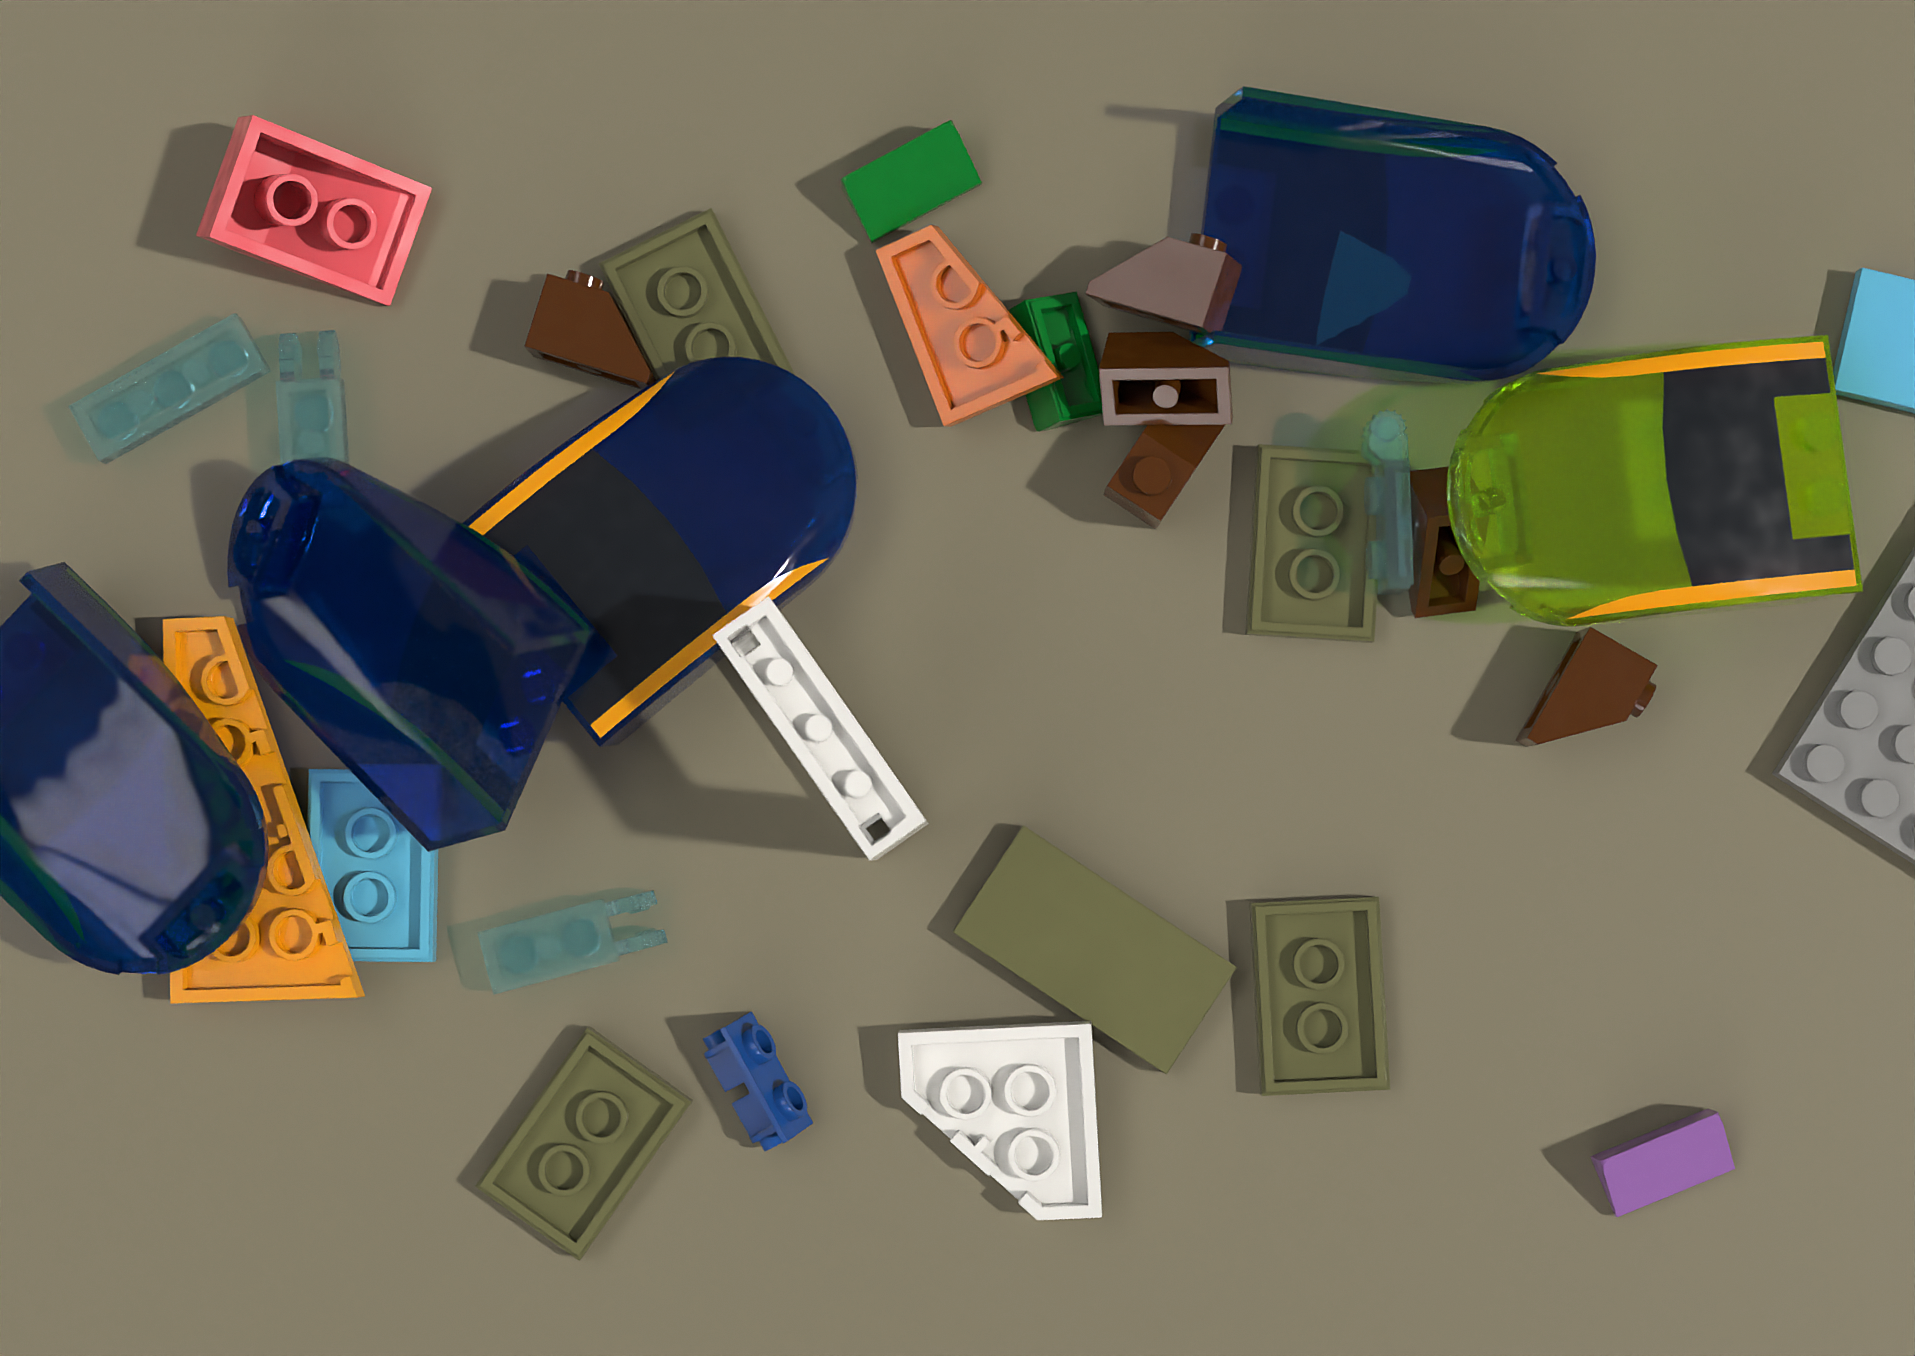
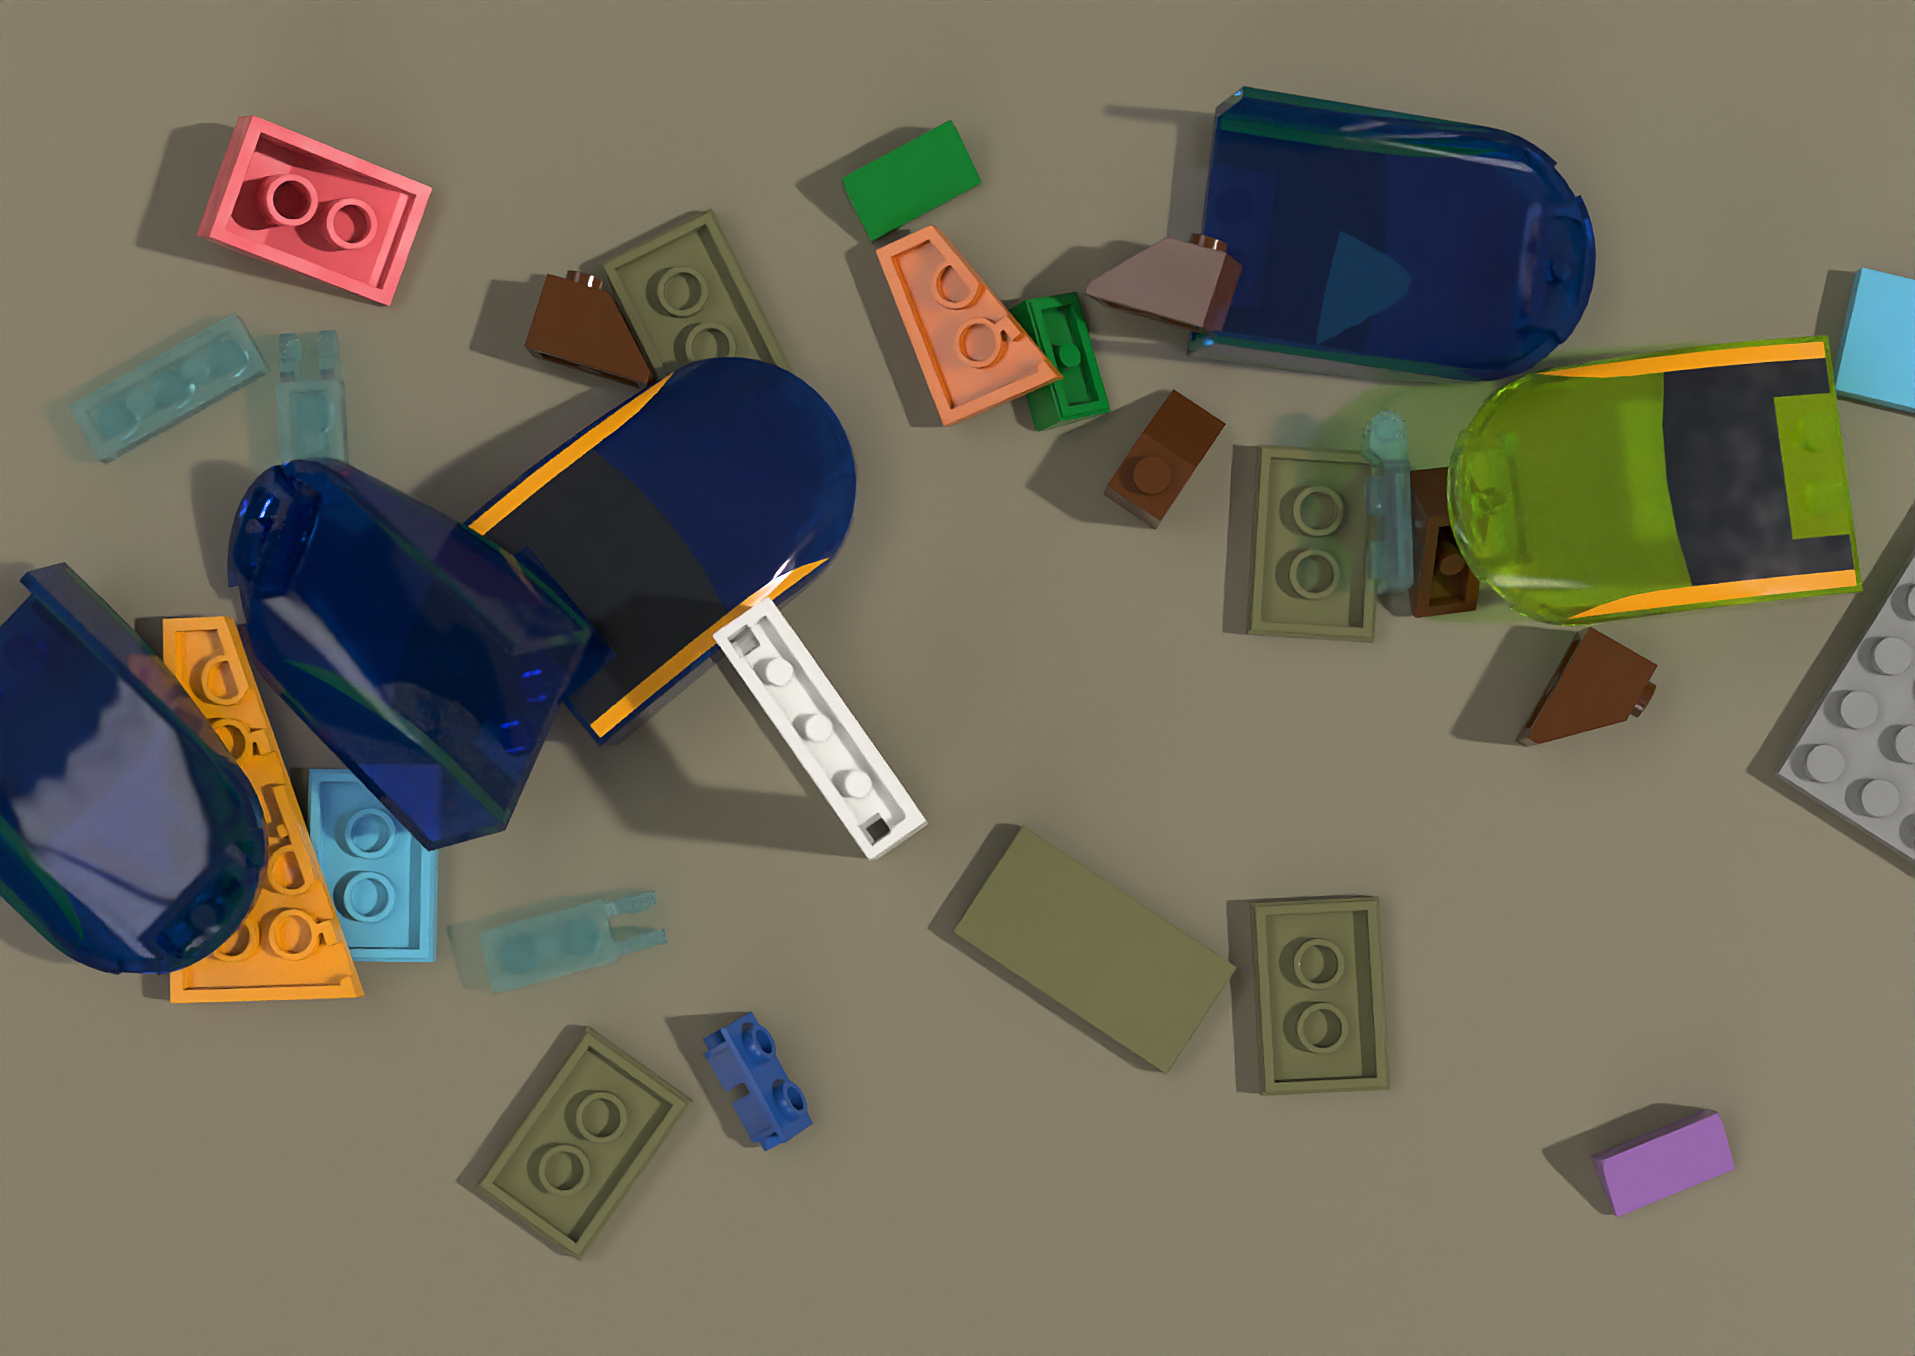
(1015, 1106): white plate -> none
(1163, 381): reddish brown slope -> none

